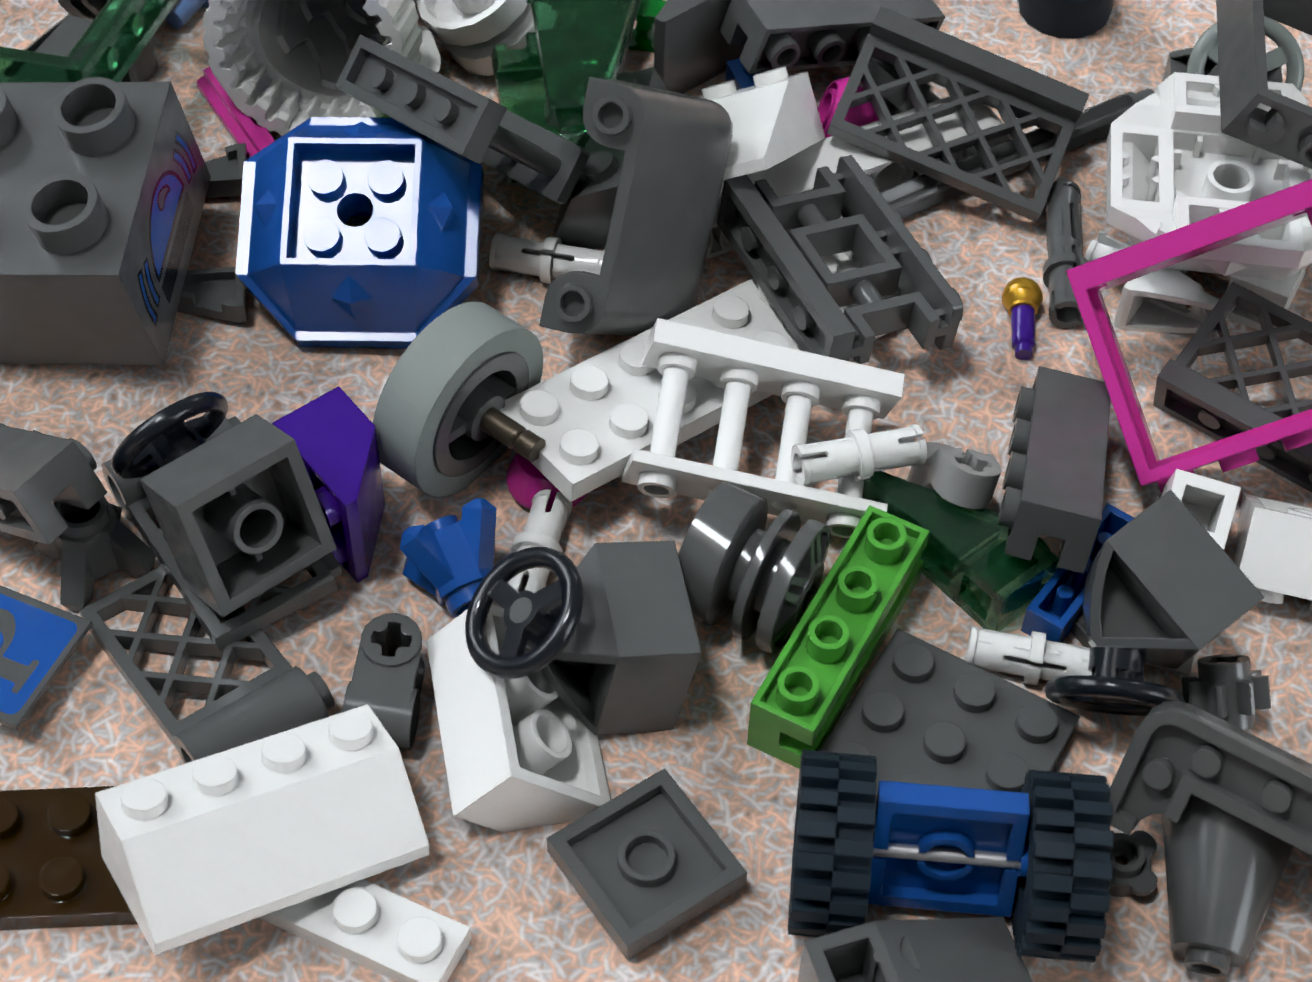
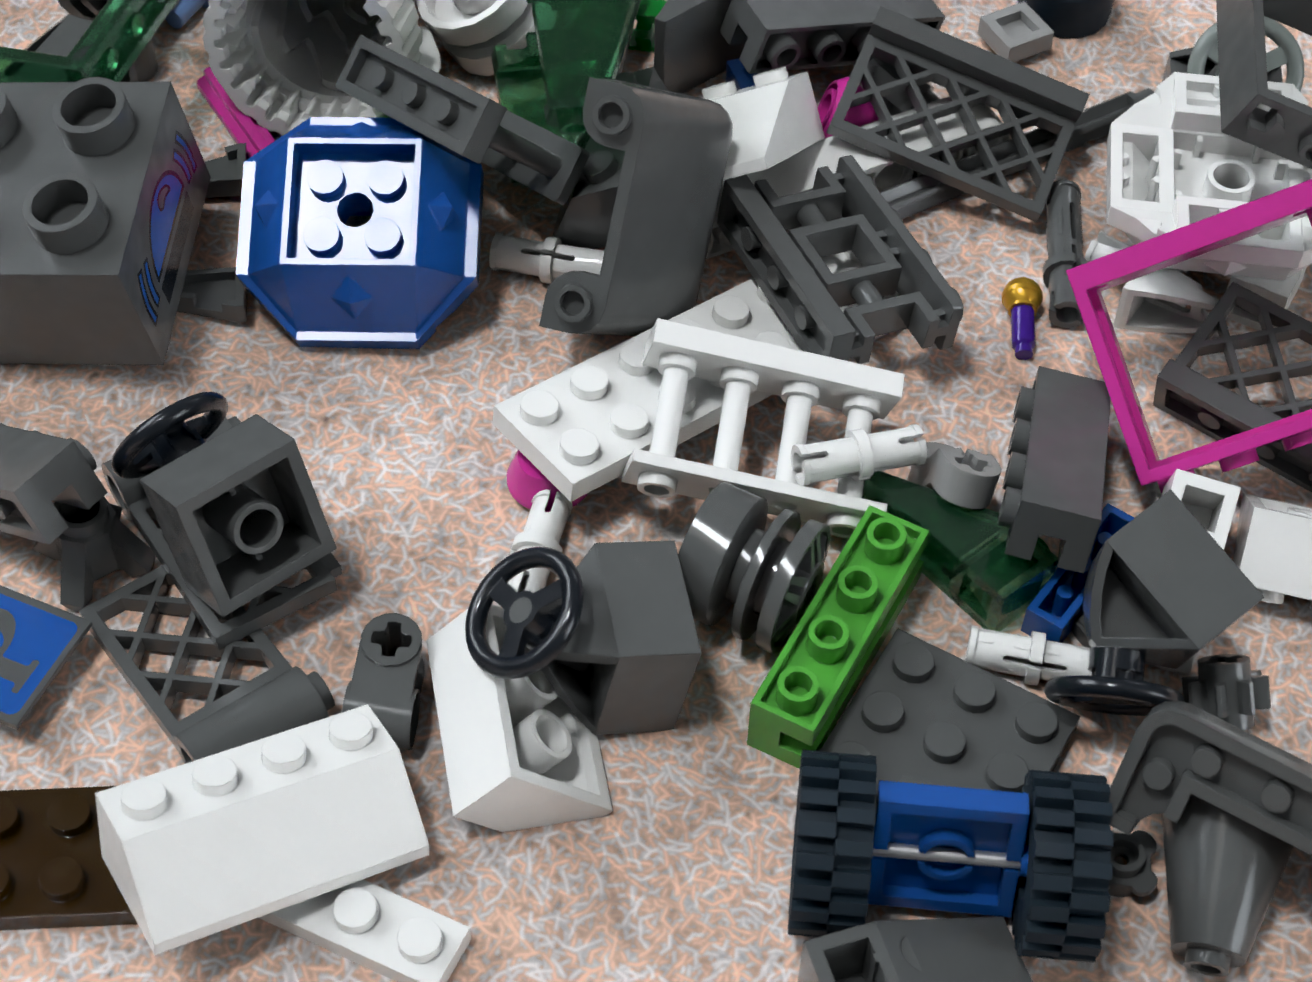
(345, 471): dark purple slope -> none
(445, 397): light grey wheel -> none
(452, 554): blue rock -> none
(646, 863): dark grey plate -> none
(1015, 32): none -> light grey plate

